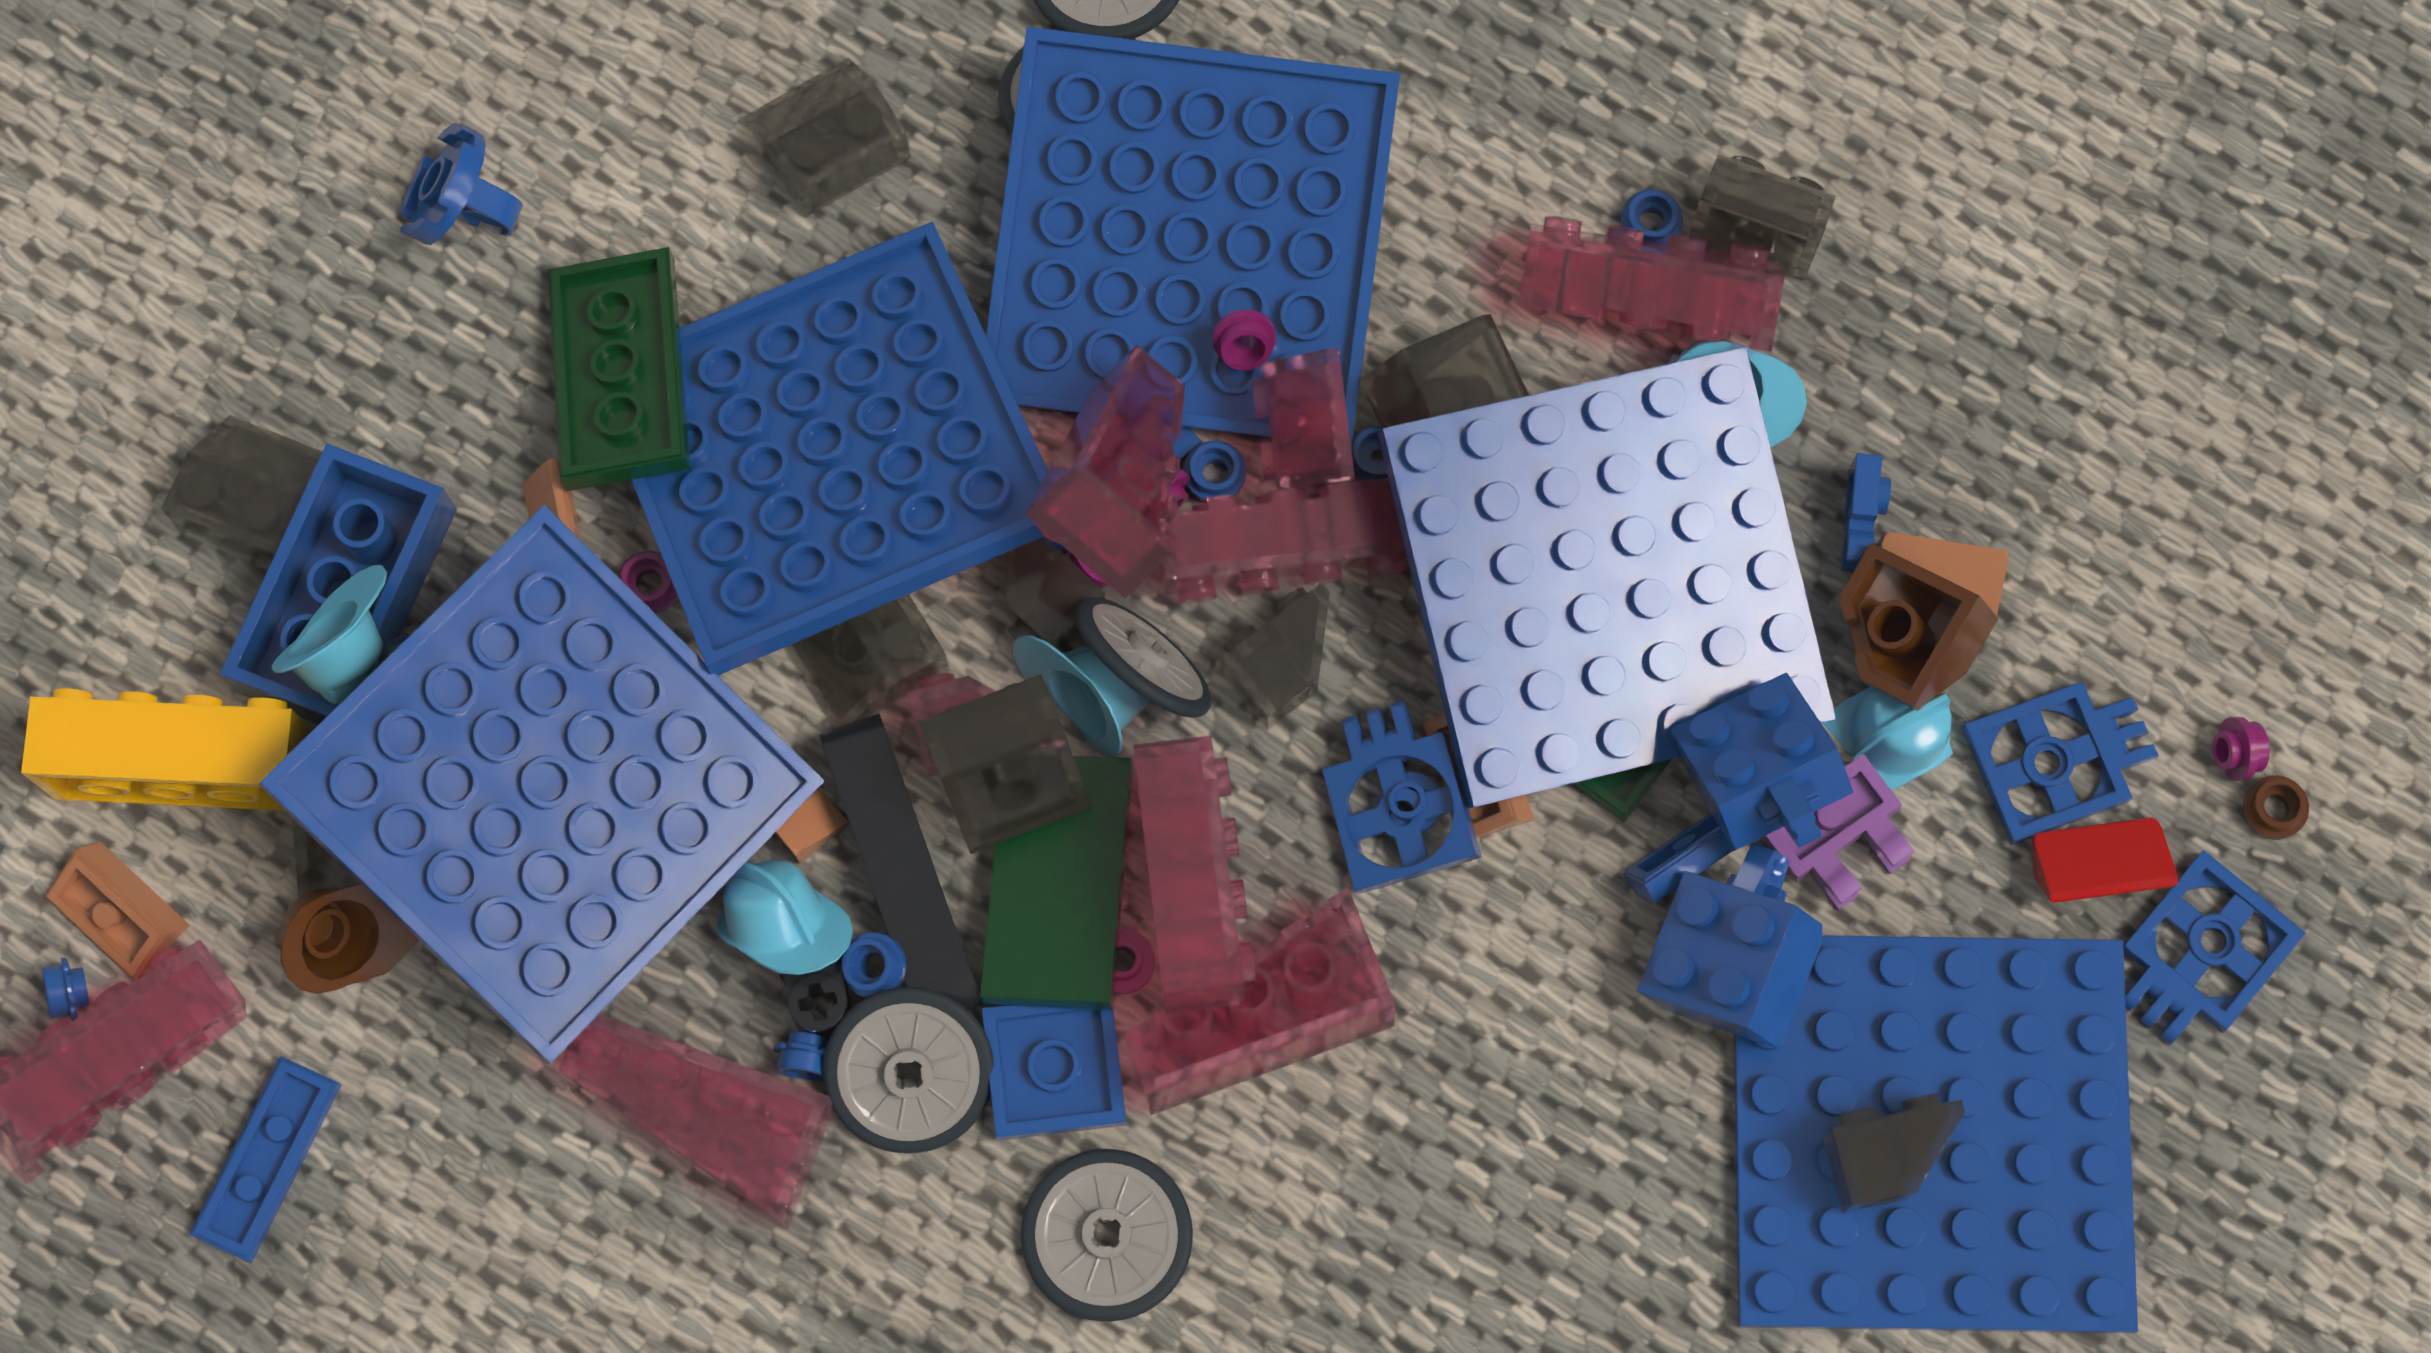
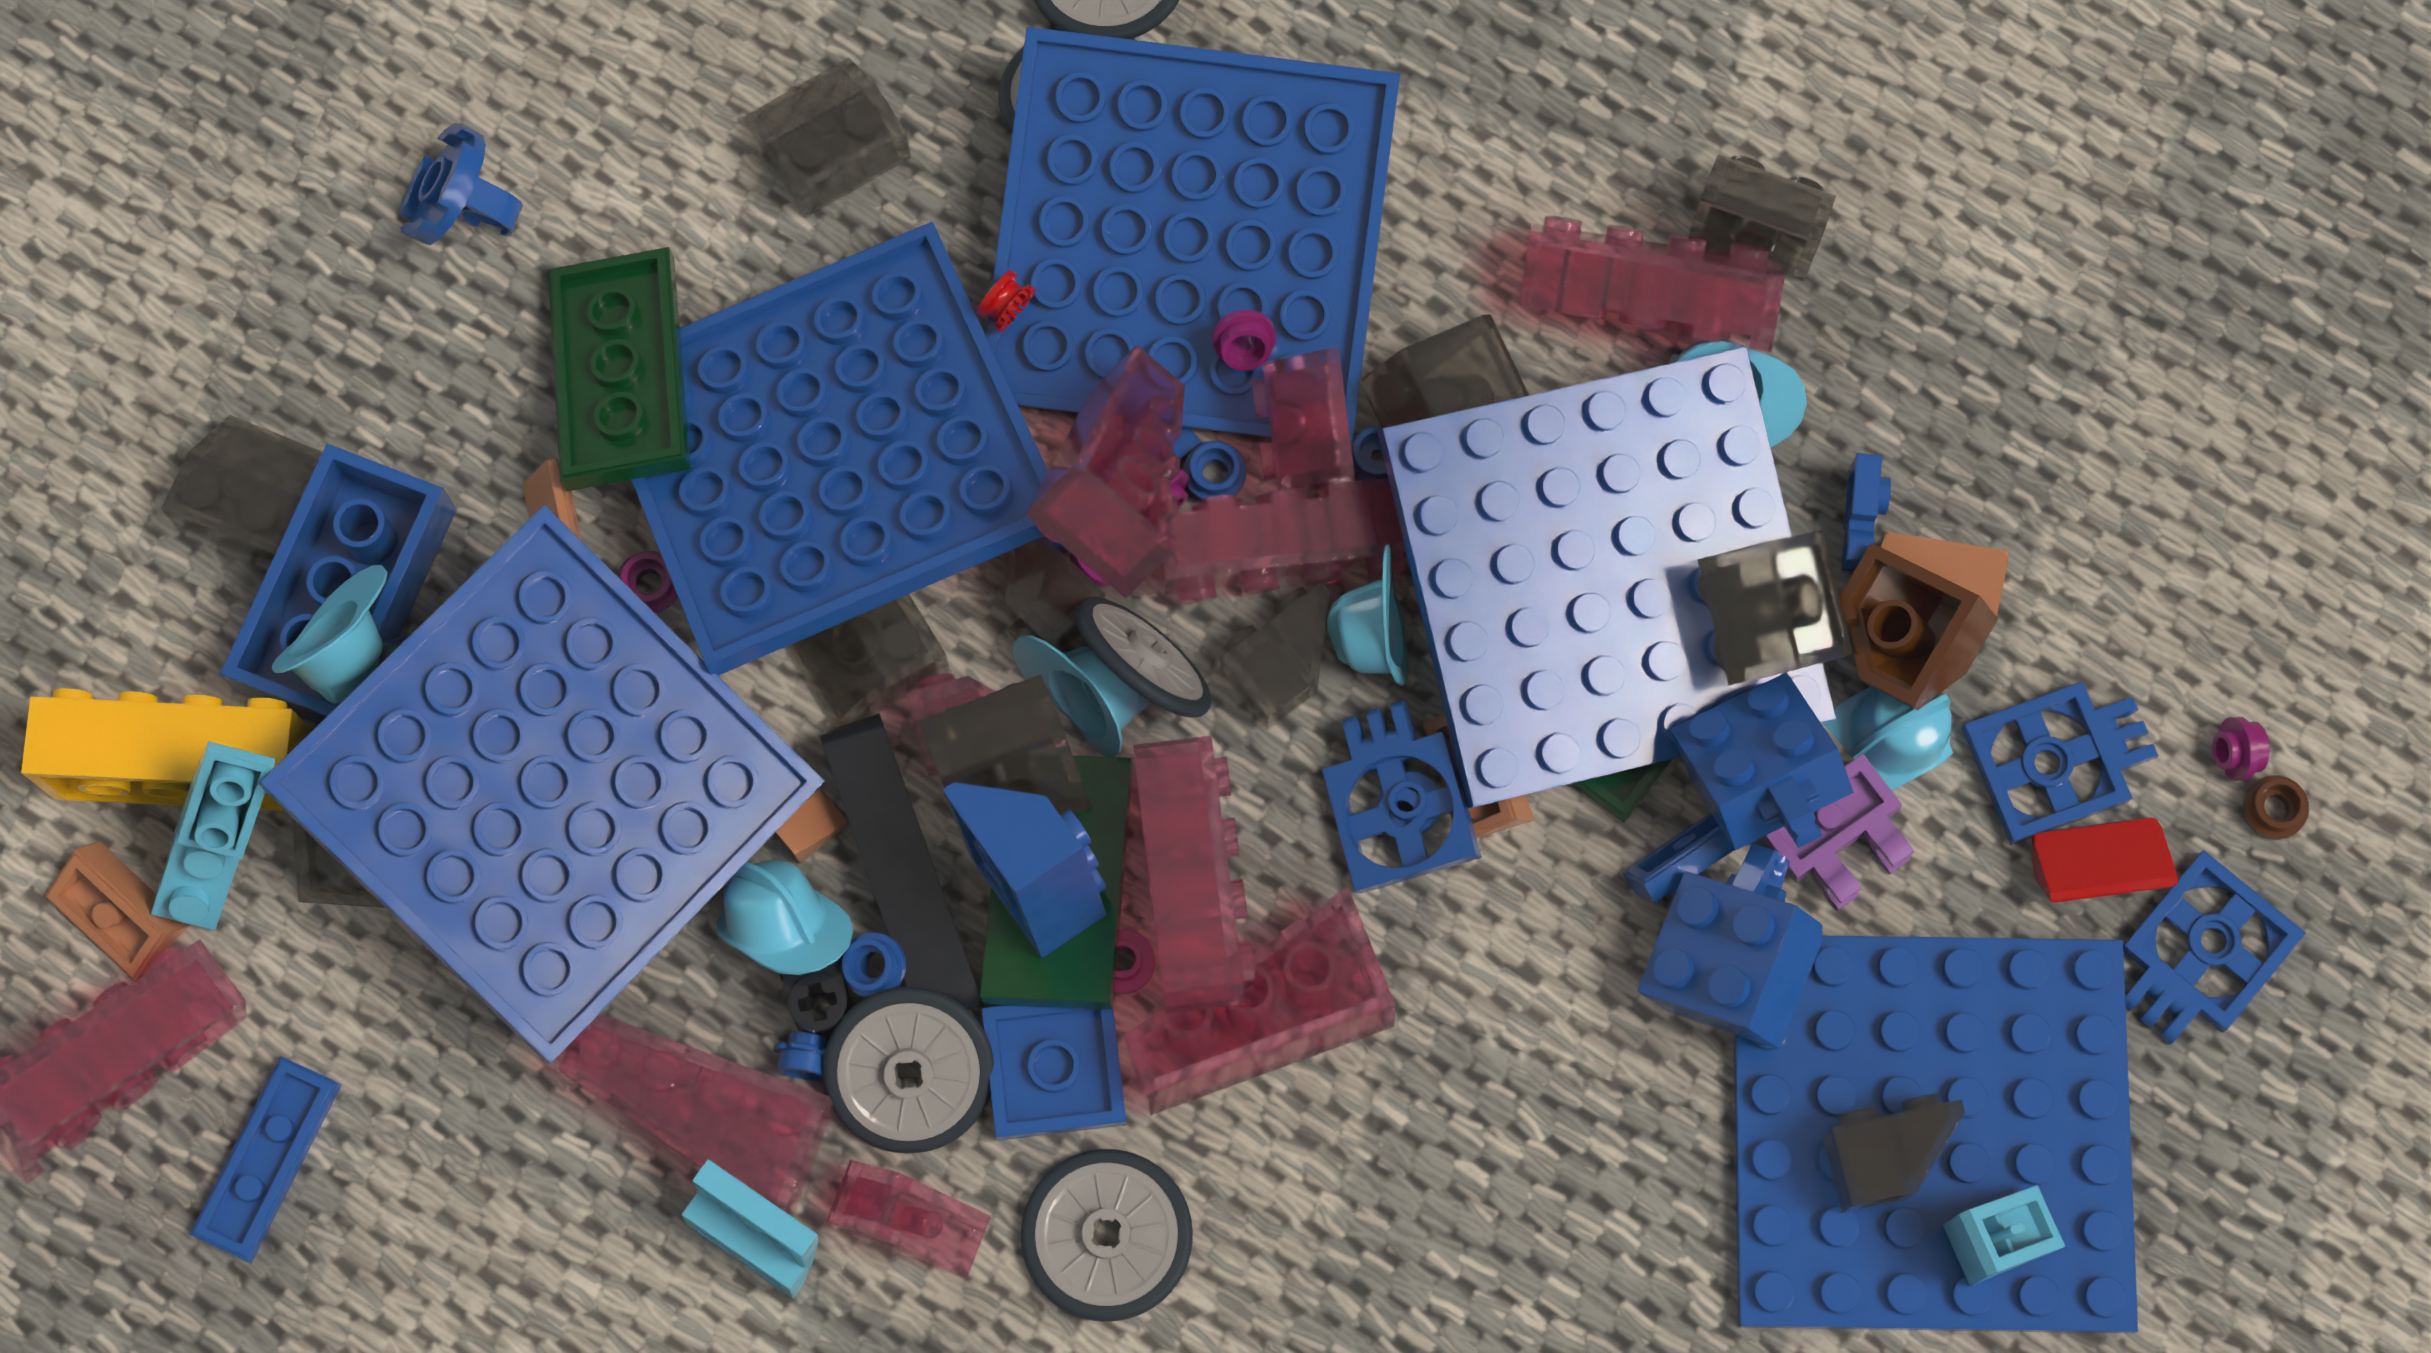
(64, 989): blue plate -> none
(211, 835): none -> medium azure slope
(339, 939): reddish brown piece -> none
(751, 1229): none -> medium azure slope
(908, 1217): none -> clear pink slope
(1004, 300): none -> red bush
(1031, 860): none -> blue slope
(1370, 627): none -> medium azure piece
(1653, 202): blue plate -> none
(1774, 607): none -> clear smoke slope
(2003, 1234): none -> medium azure slope

